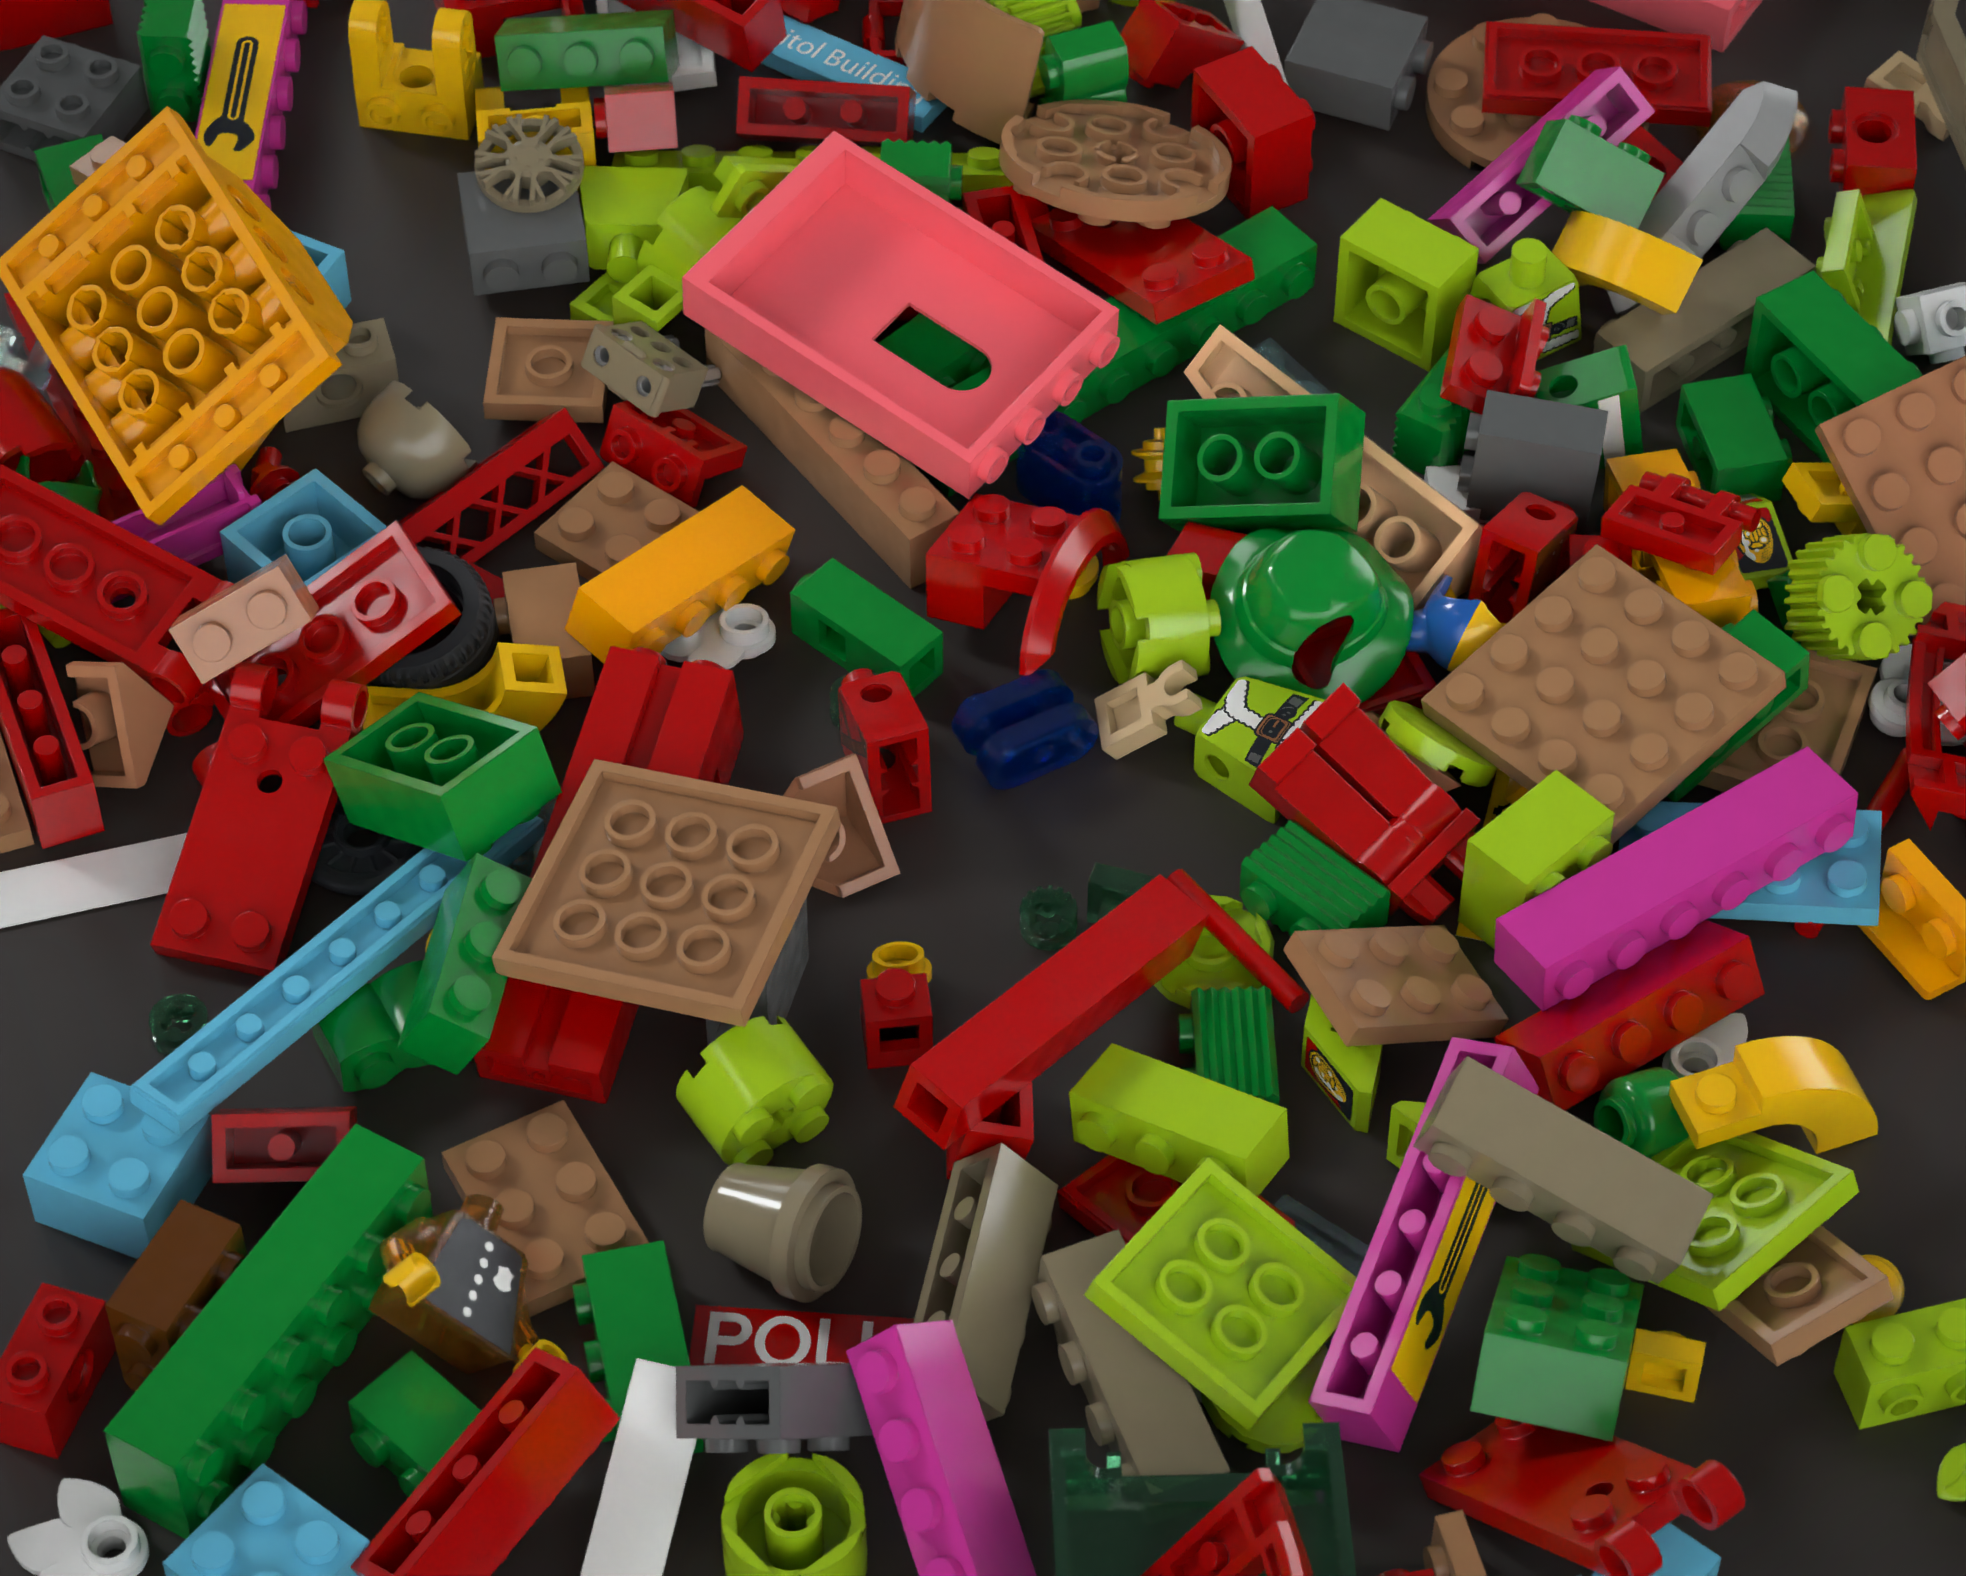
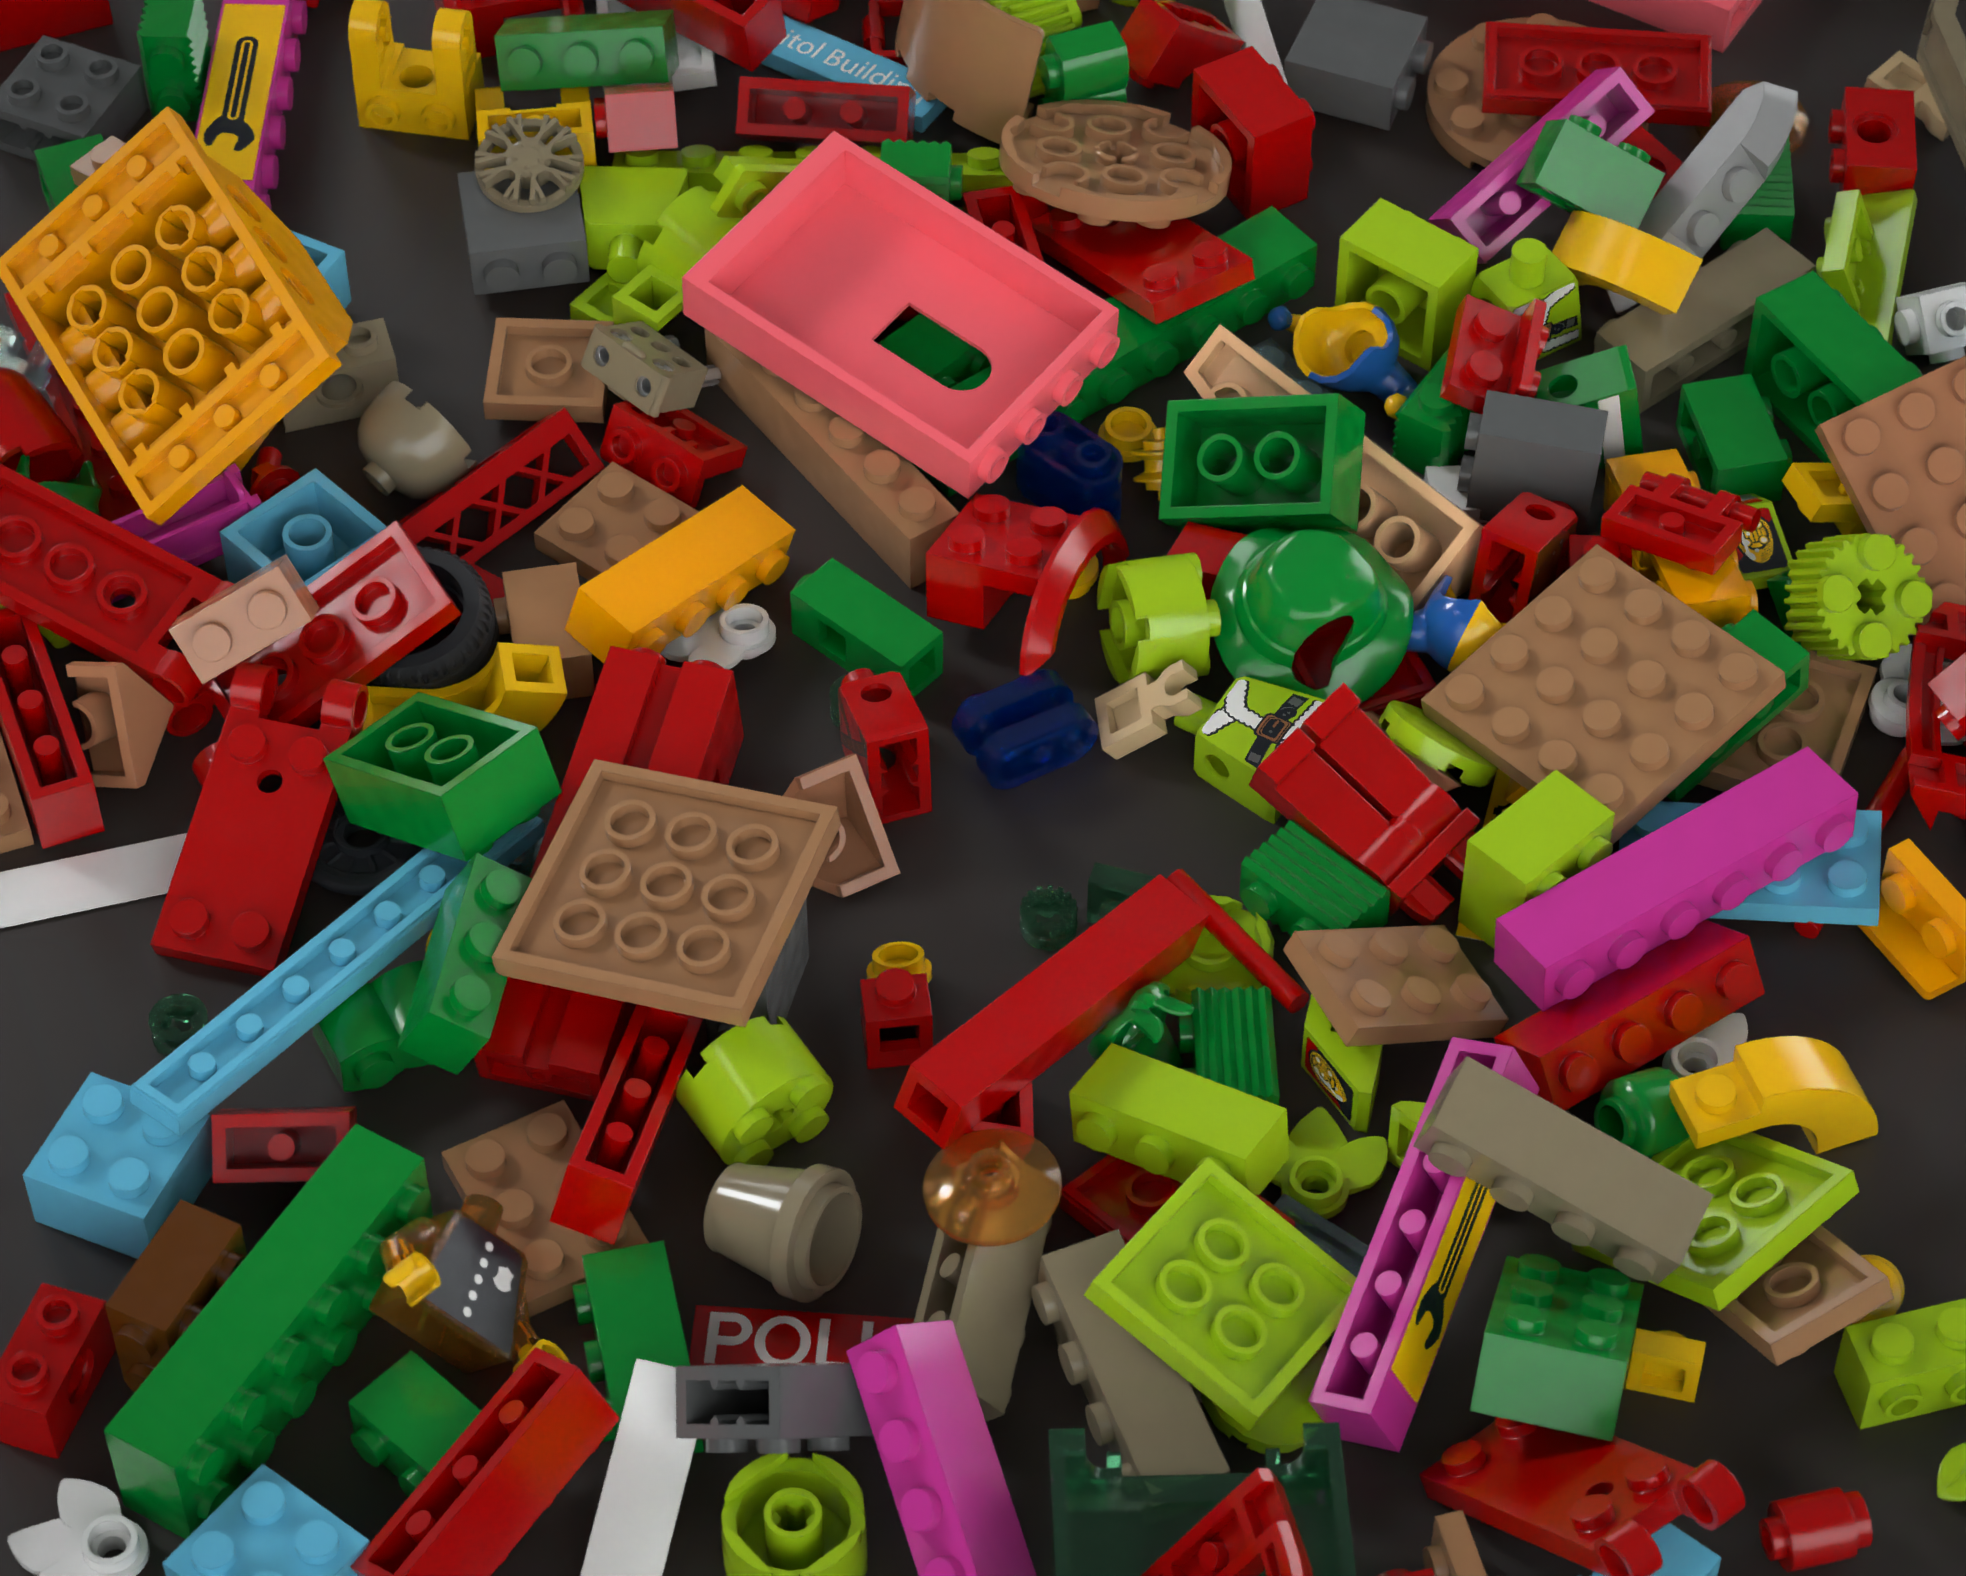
(625, 1123): none -> red brick
(996, 1207): none -> clear orange dish
(1126, 430): none -> yellow plate
(1143, 1025): none -> green piece
(1329, 1163): none -> lime plate
(1349, 350): none -> piece
(1815, 1528): none -> red brick

